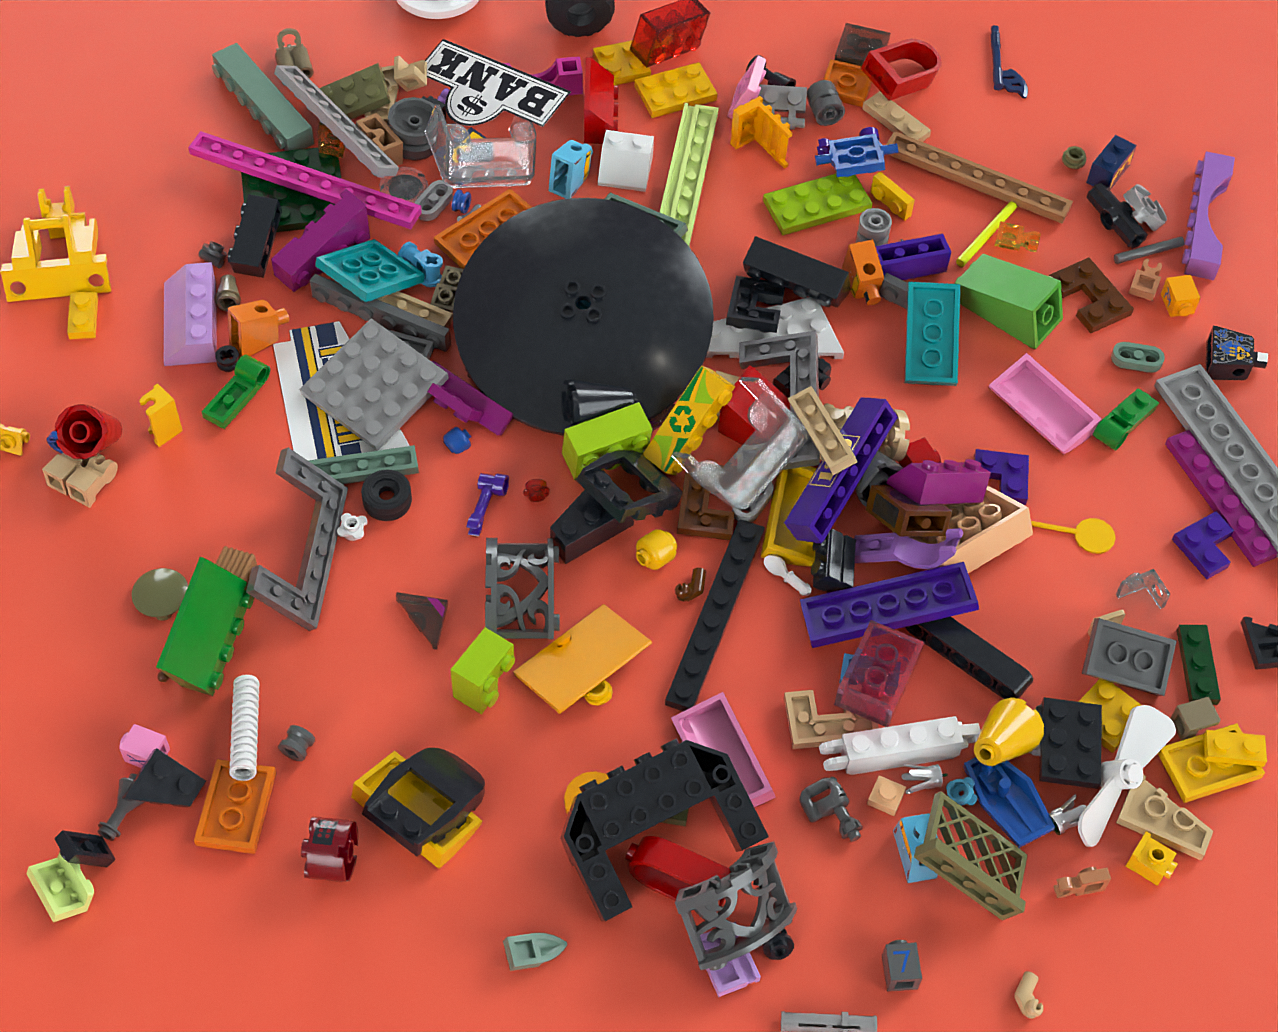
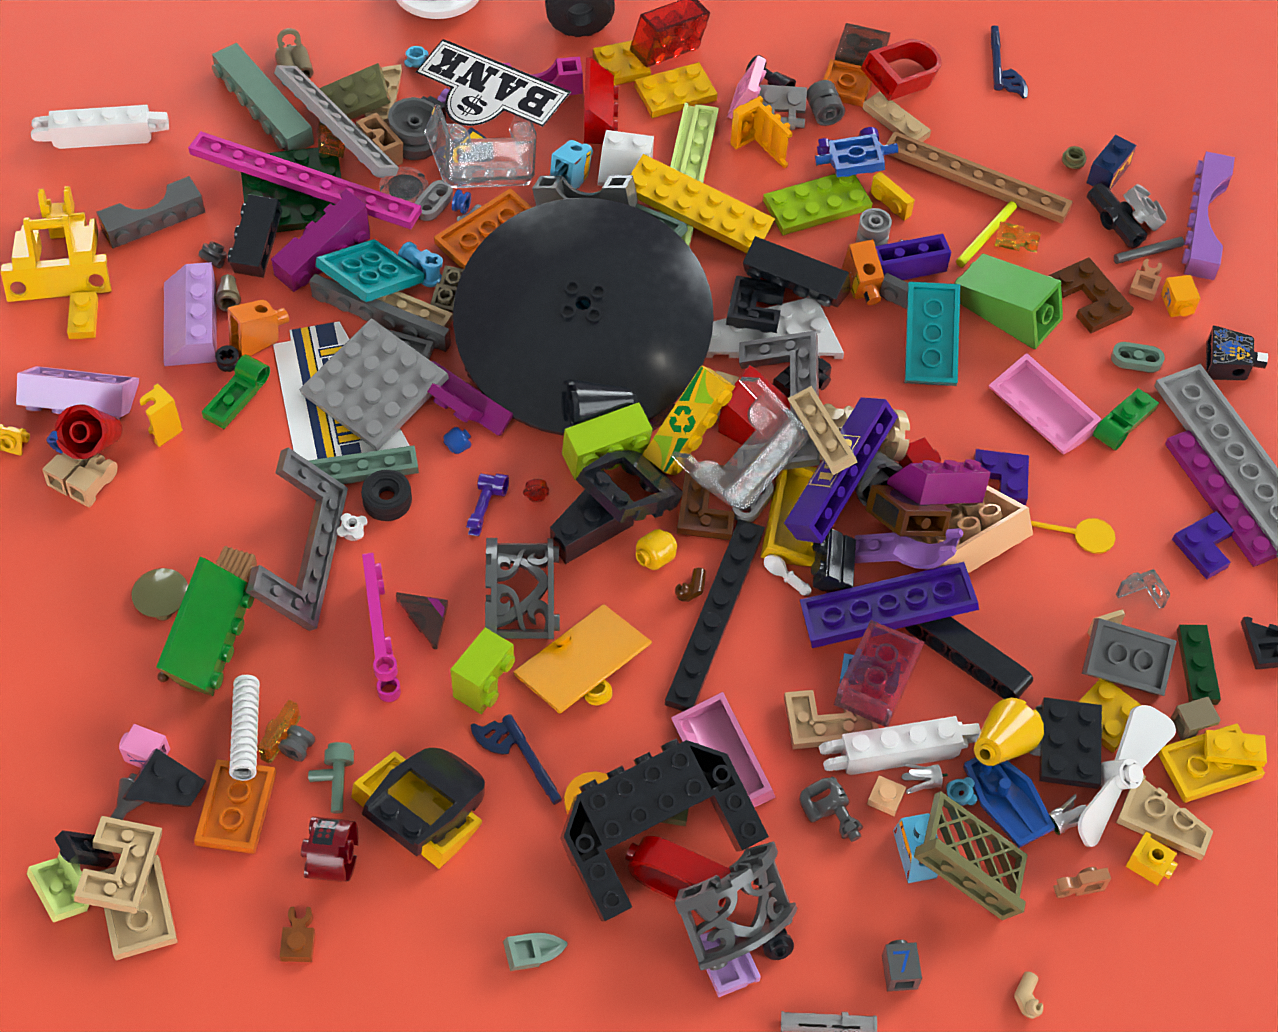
(64, 388): none -> lavender slope
(99, 126): none -> white hinge
(127, 224): none -> dark grey arch
(137, 848): none -> tan plate
(151, 925): none -> tan plate
(277, 731): none -> clear yellow plate
(298, 940): none -> dark orange plate
(339, 756): none -> sand green piece
(382, 645): none -> dark pink hinge
(410, 75): tan panel -> none
(415, 56): none -> medium azure plate
(516, 736): none -> dark blue piece
(616, 188): none -> dark grey arch
(699, 204): none -> yellow plate

